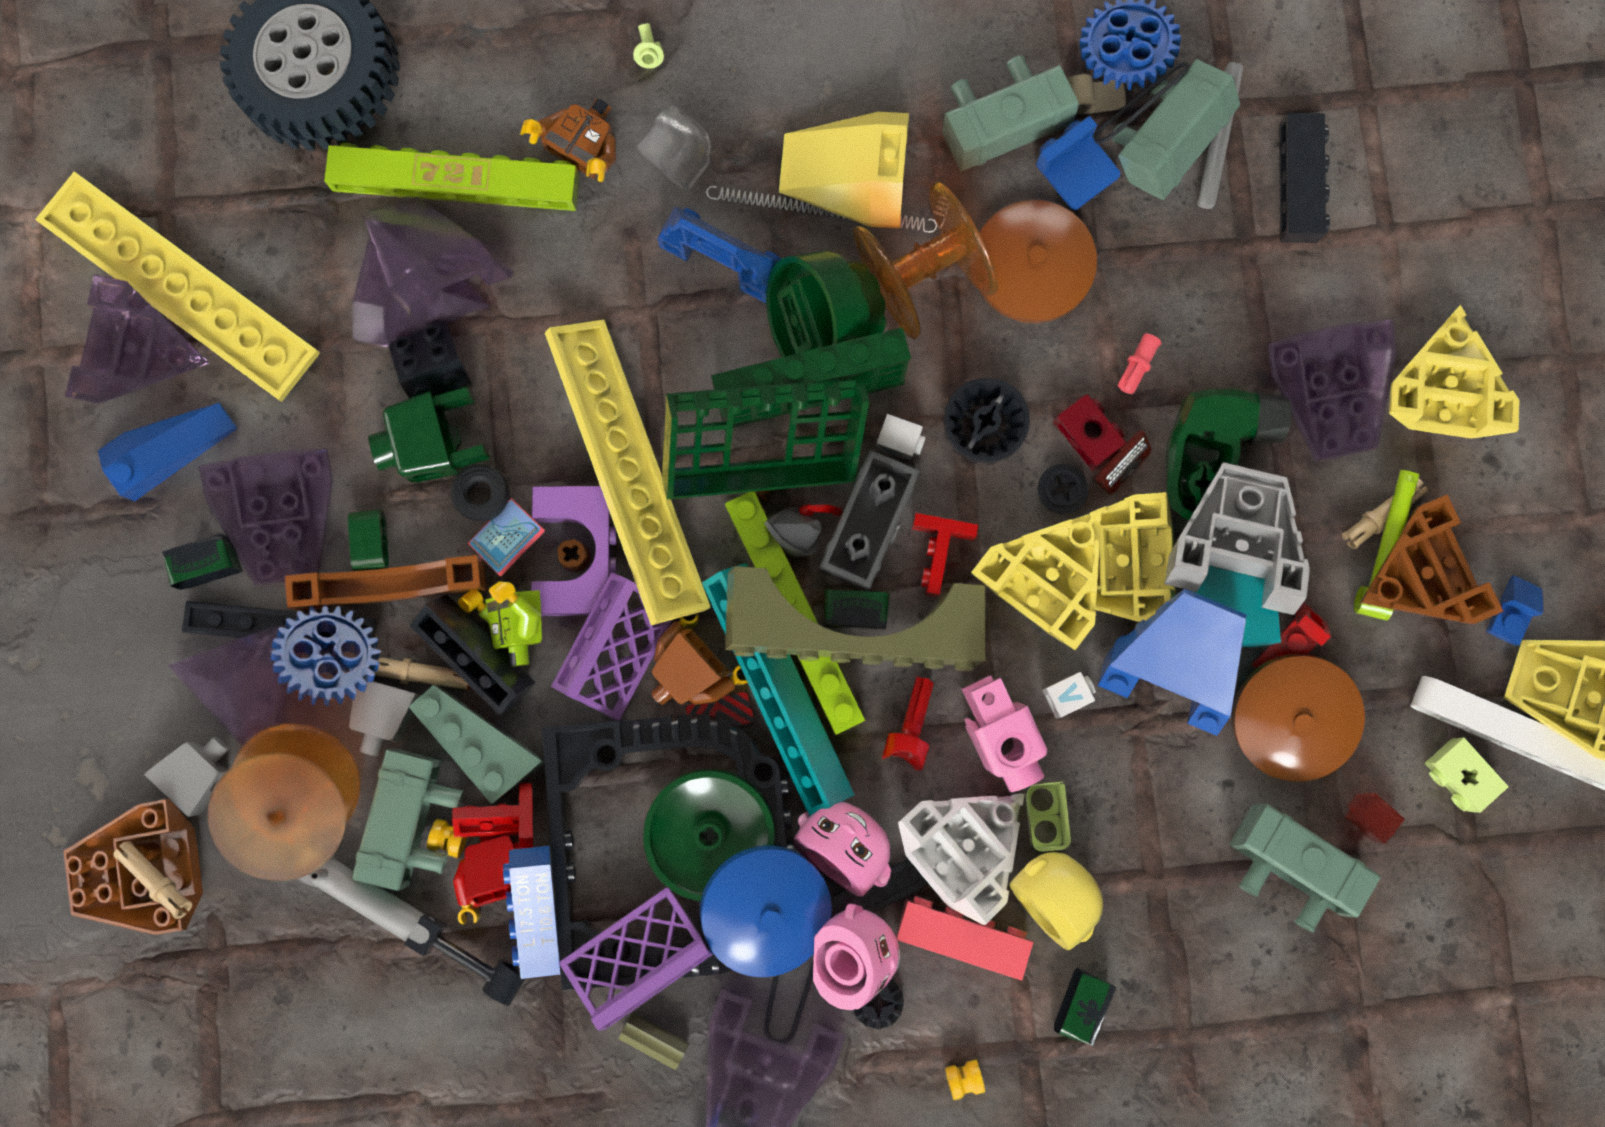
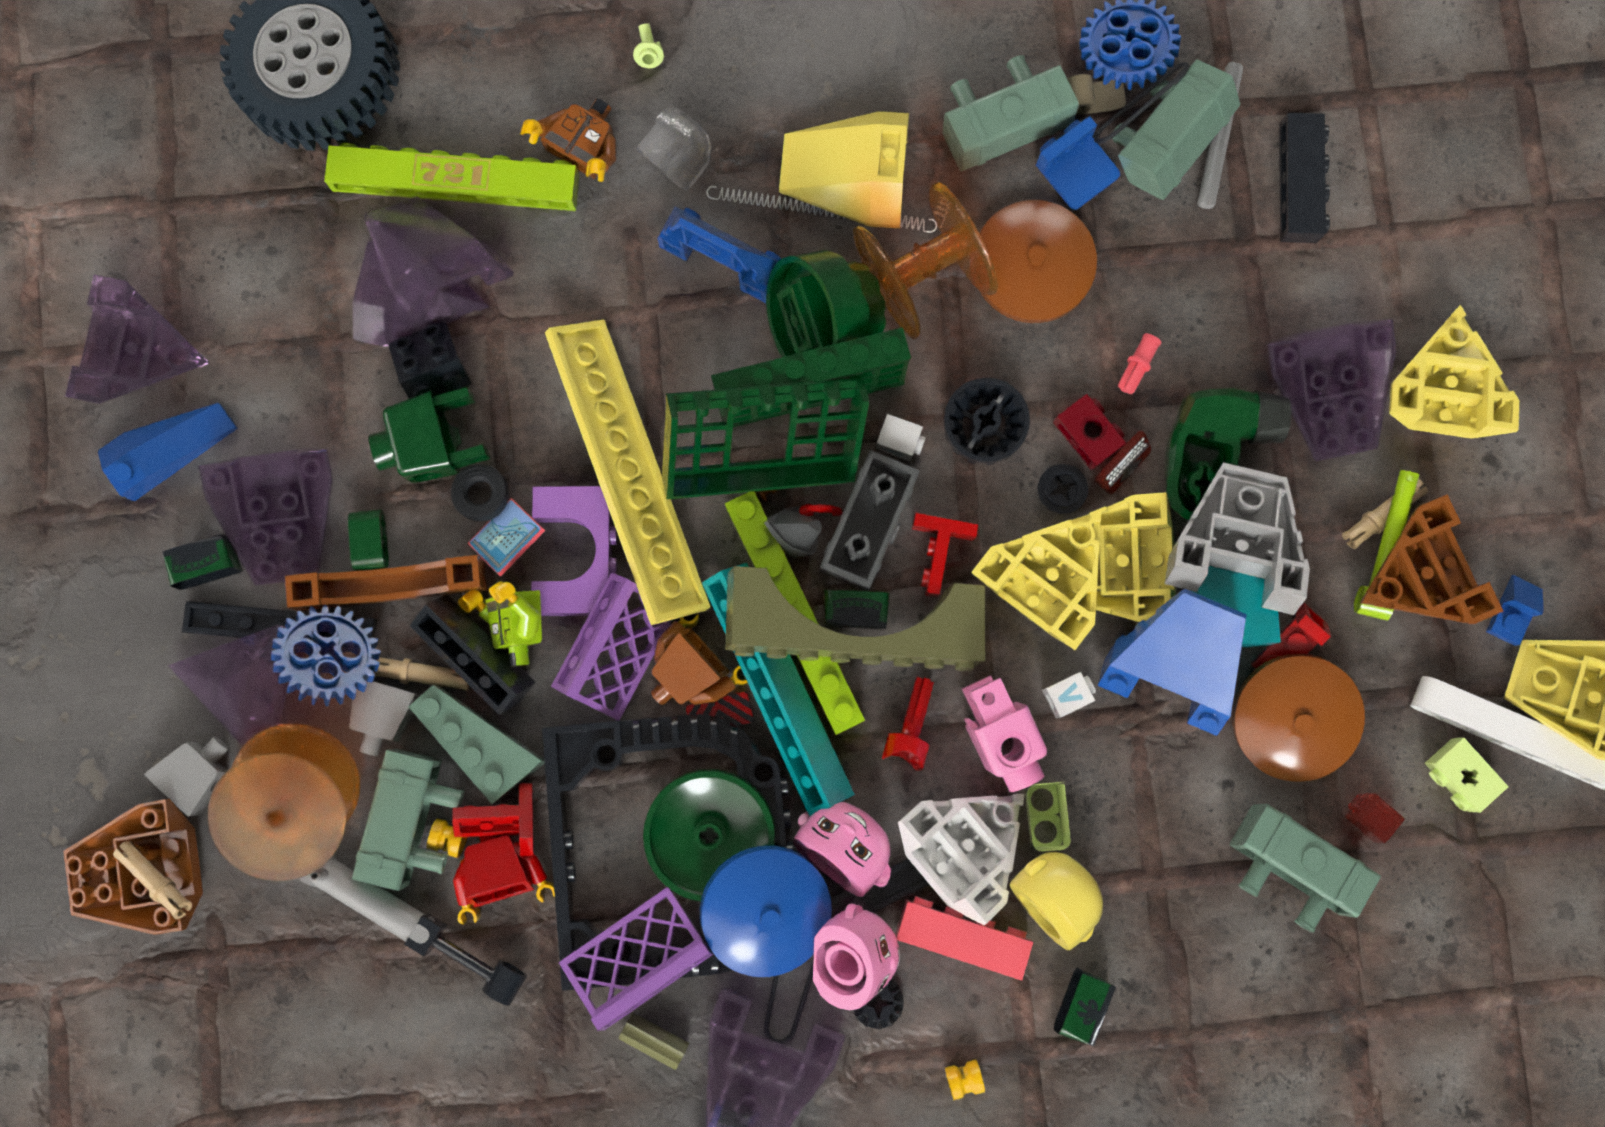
(178, 286): light yellow plate -> none
(534, 912): brick -> none
(572, 565): reddish brown bush -> none

